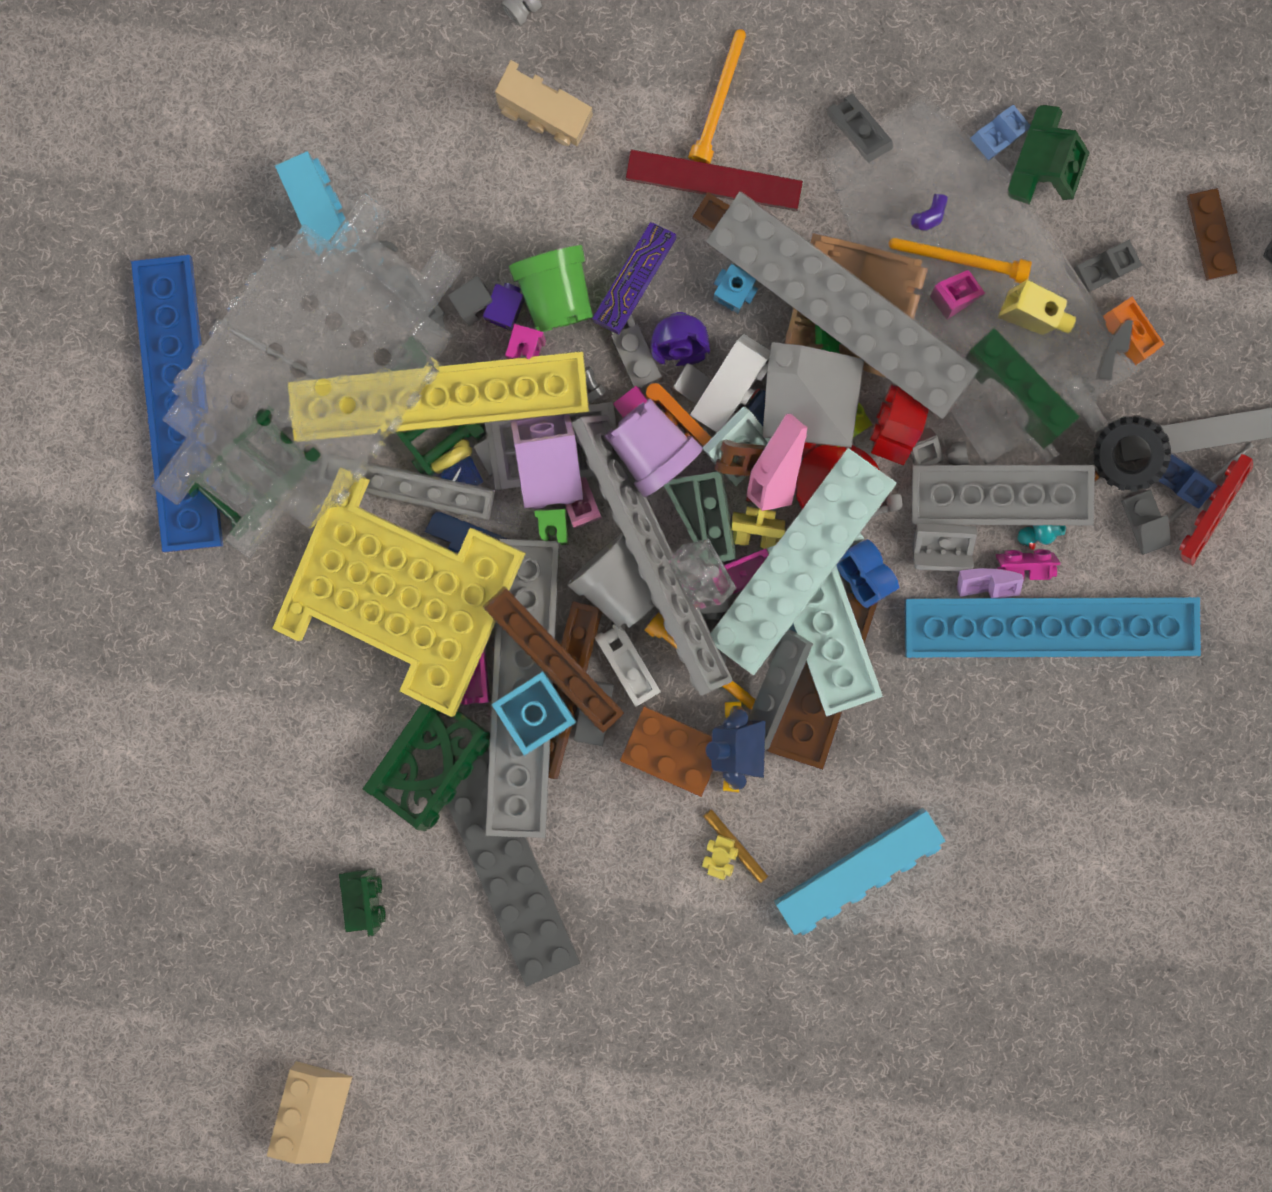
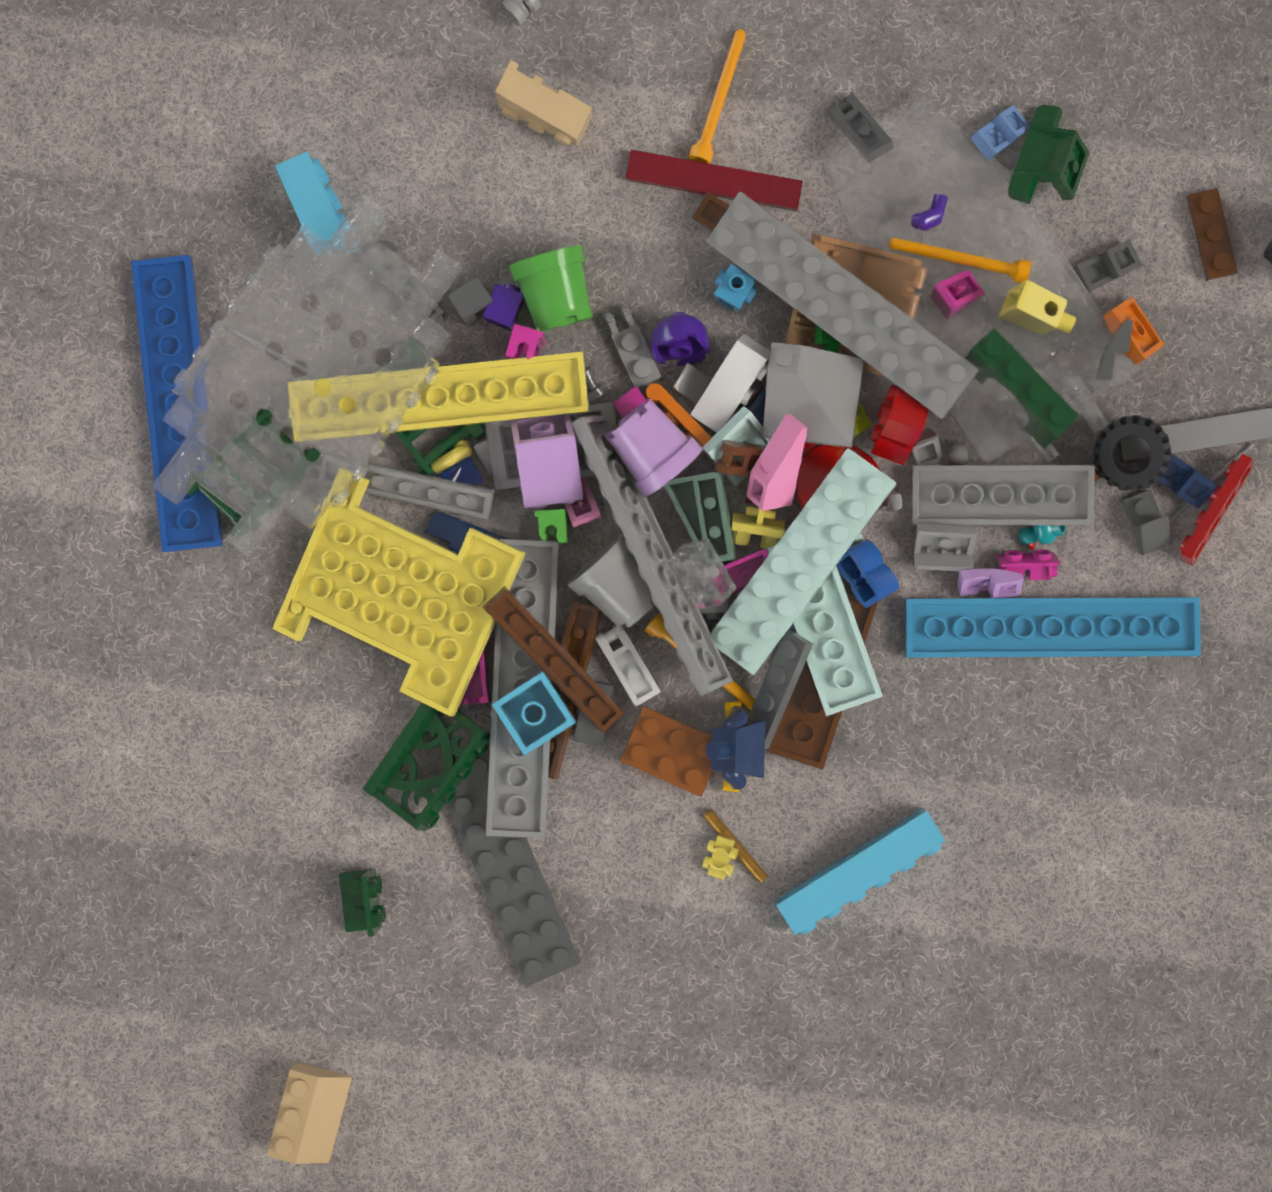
(634, 278): dark purple tile -> none

